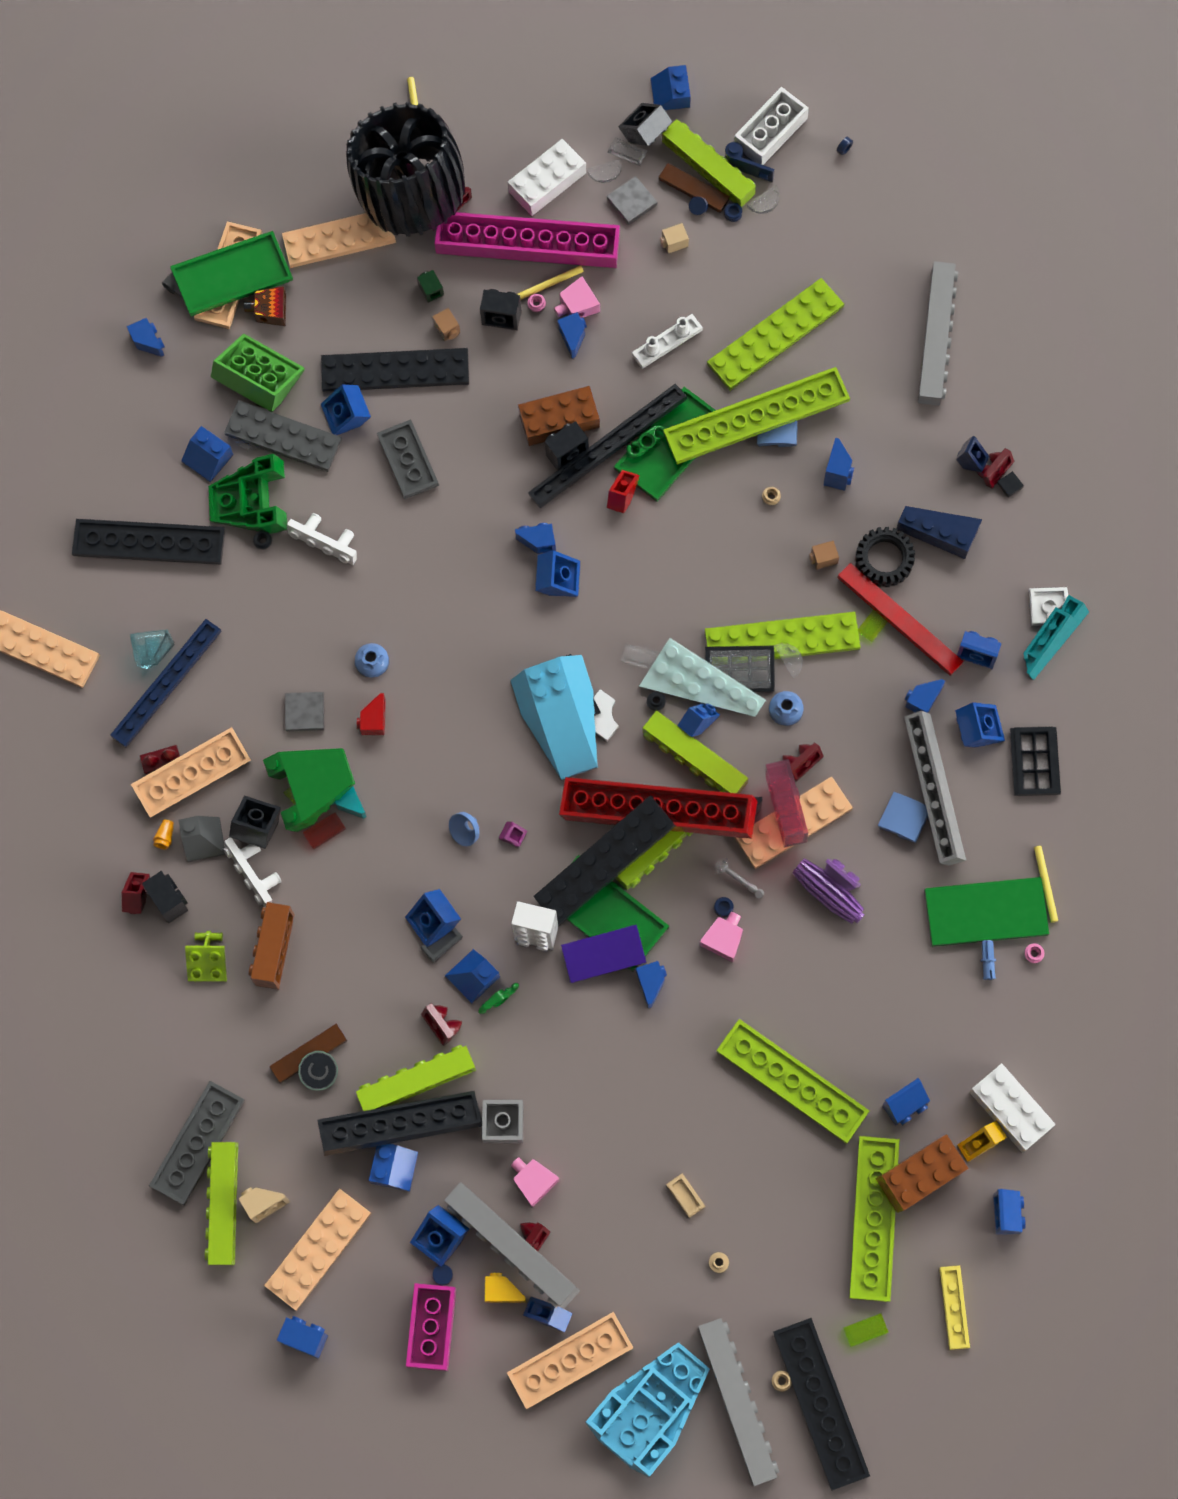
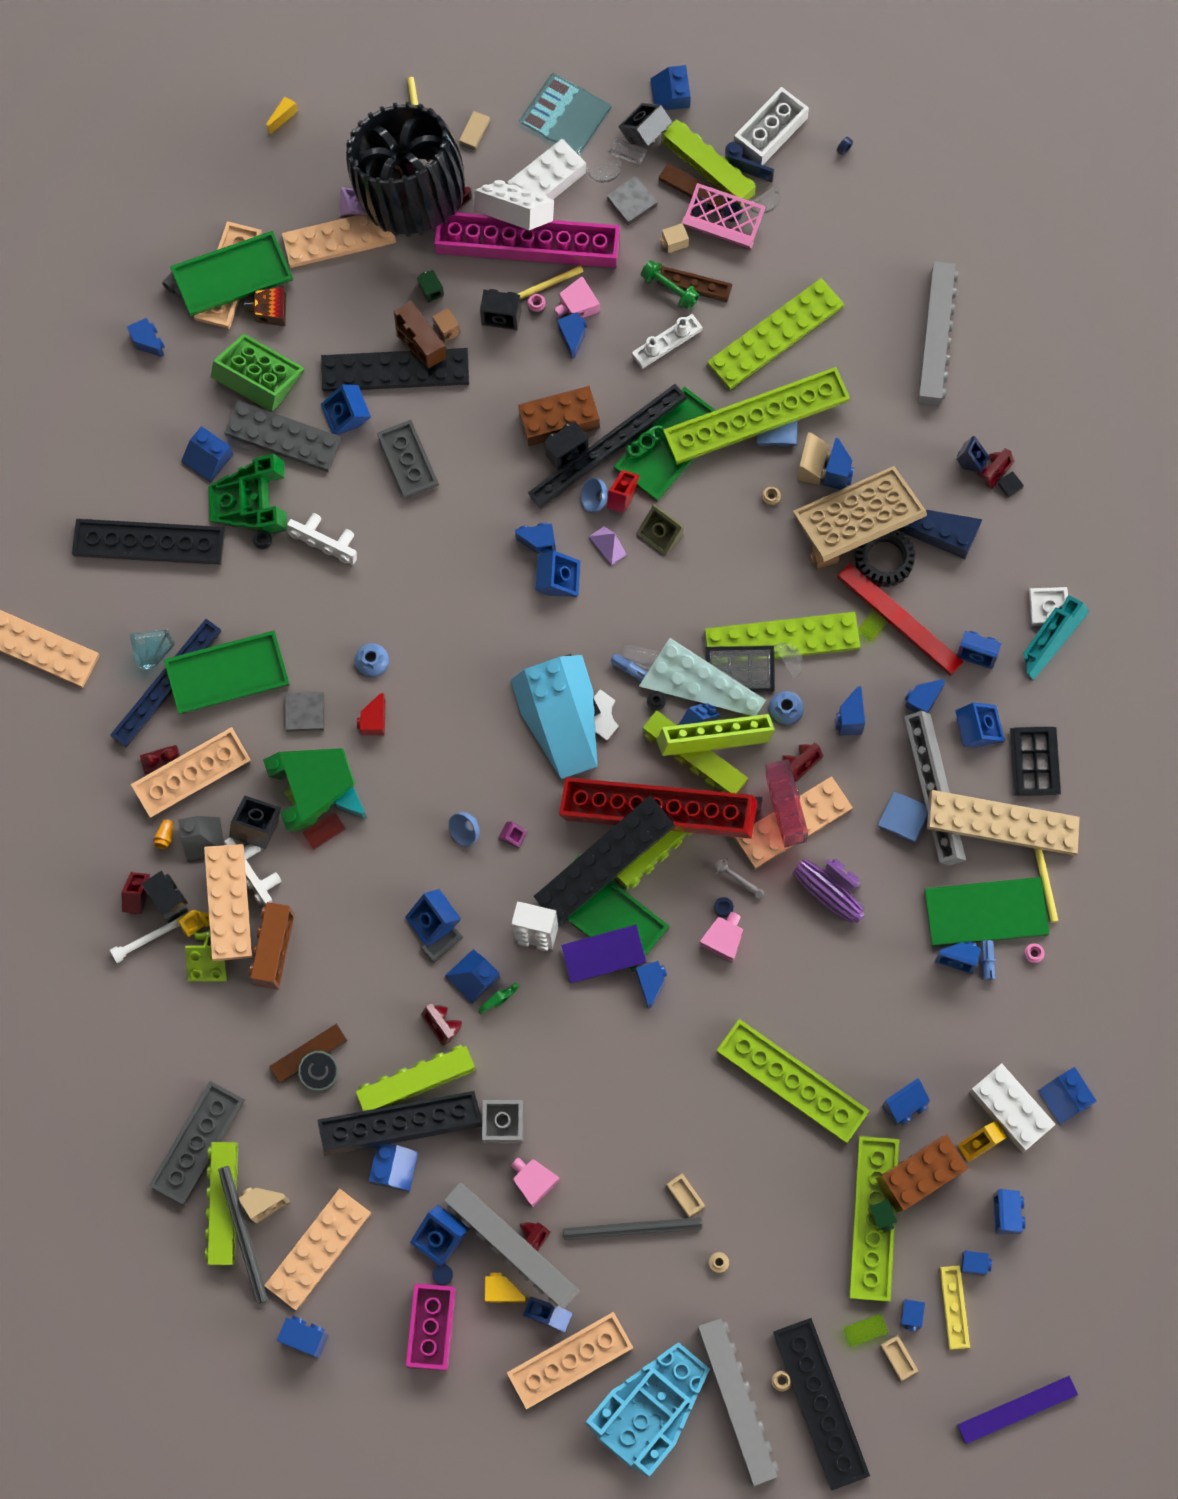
(120, 952): none -> white piece
(193, 921): none -> yellow slope
(226, 672): none -> green tile
(228, 902): none -> light nougat plate
(242, 1234): none -> dark grey axle
(283, 112): none -> yellow slope
(349, 204): none -> lavender slope
(418, 335): none -> reddish brown wedge
(474, 130): none -> tan tile
(514, 205): none -> white brick
(565, 113): none -> clear light blue piece
(591, 495): none -> medium blue piece
(608, 545): none -> lavender slope
(628, 667): none -> medium blue axle
(632, 1228): none -> dark grey axle
(651, 272): none -> green piece
(660, 530): none -> olive slope
(703, 285): none -> reddish brown tile
(715, 735): none -> lime brick
(716, 230): none -> bright pink fence
(813, 460): none -> tan slope
(851, 715): none -> blue slope
(859, 513): none -> tan plate
(882, 1216): none -> dark green brick
(899, 1358): none -> tan tile
(912, 1315): none -> blue brick
(960, 956): none -> blue slope
(975, 1263): none -> blue brick
(1003, 822): none -> tan plate
(1017, 1409): none -> dark purple tile
(1067, 1095): none -> blue slope

